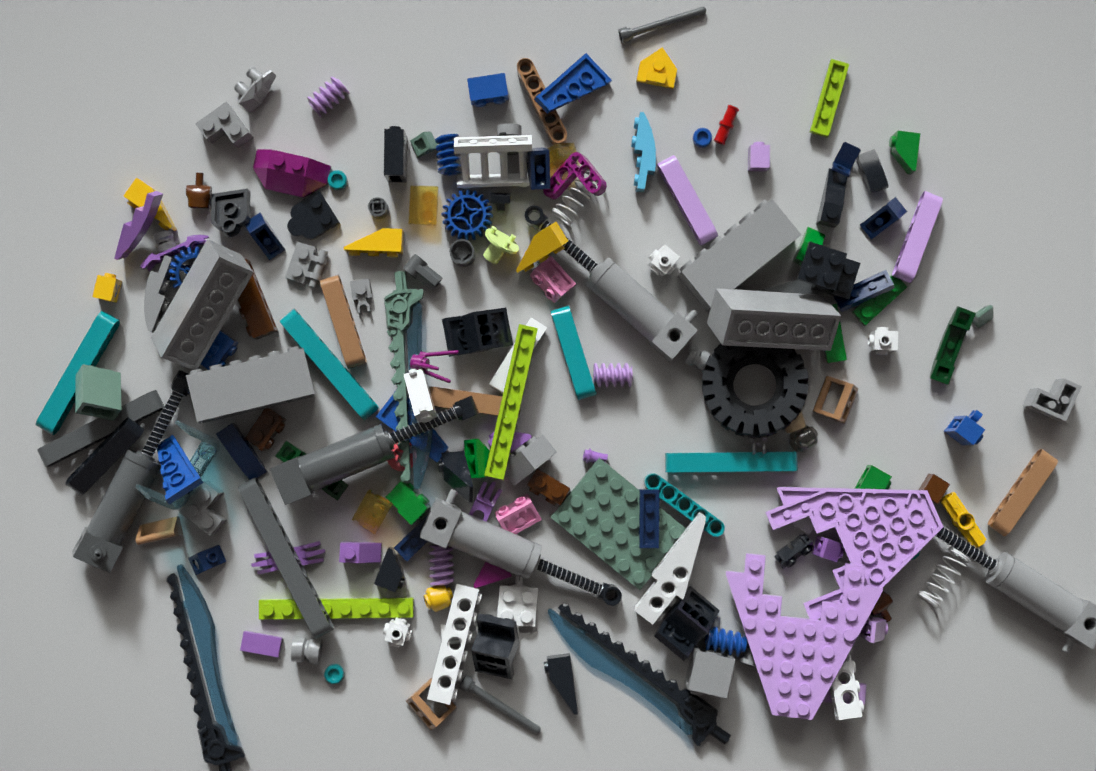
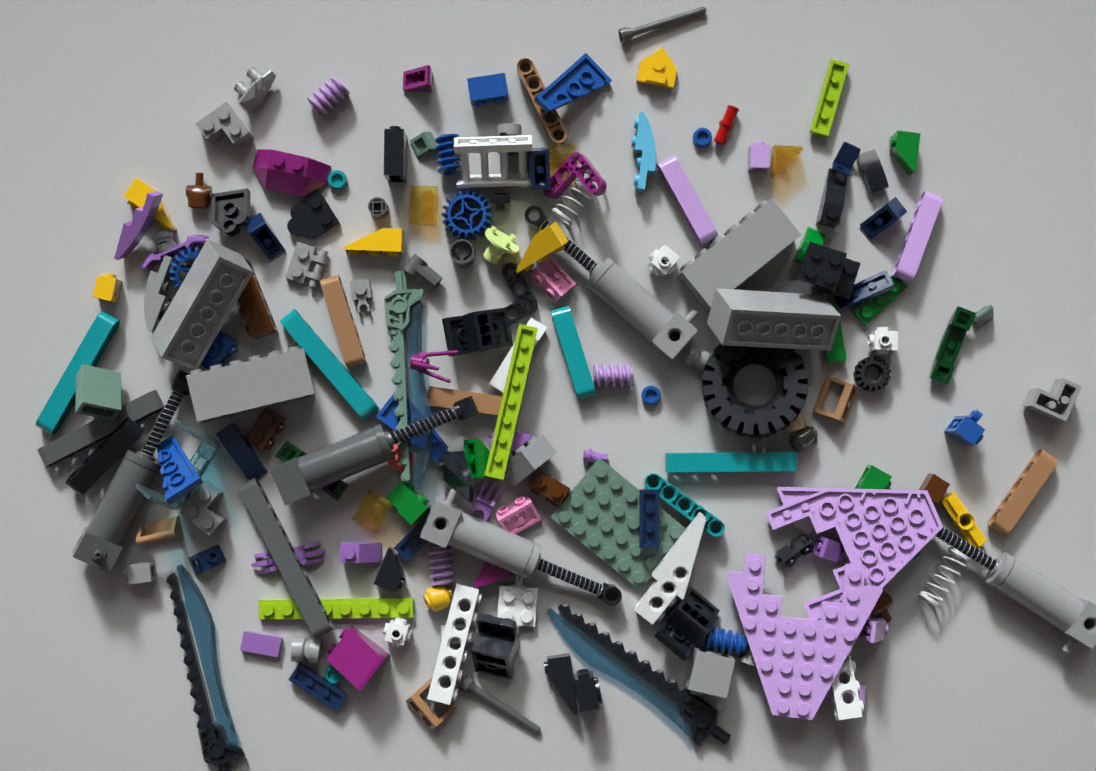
(140, 572): none -> light grey brick
(318, 686): none -> dark blue plate
(356, 657): none -> magenta slope
(418, 79): none -> magenta slope
(420, 395): white brick -> none
(518, 305): none -> black beam
(587, 690): none -> black brick
(650, 395): none -> blue tile
(781, 156): none -> clear yellow slope
(883, 373): none -> black tyre

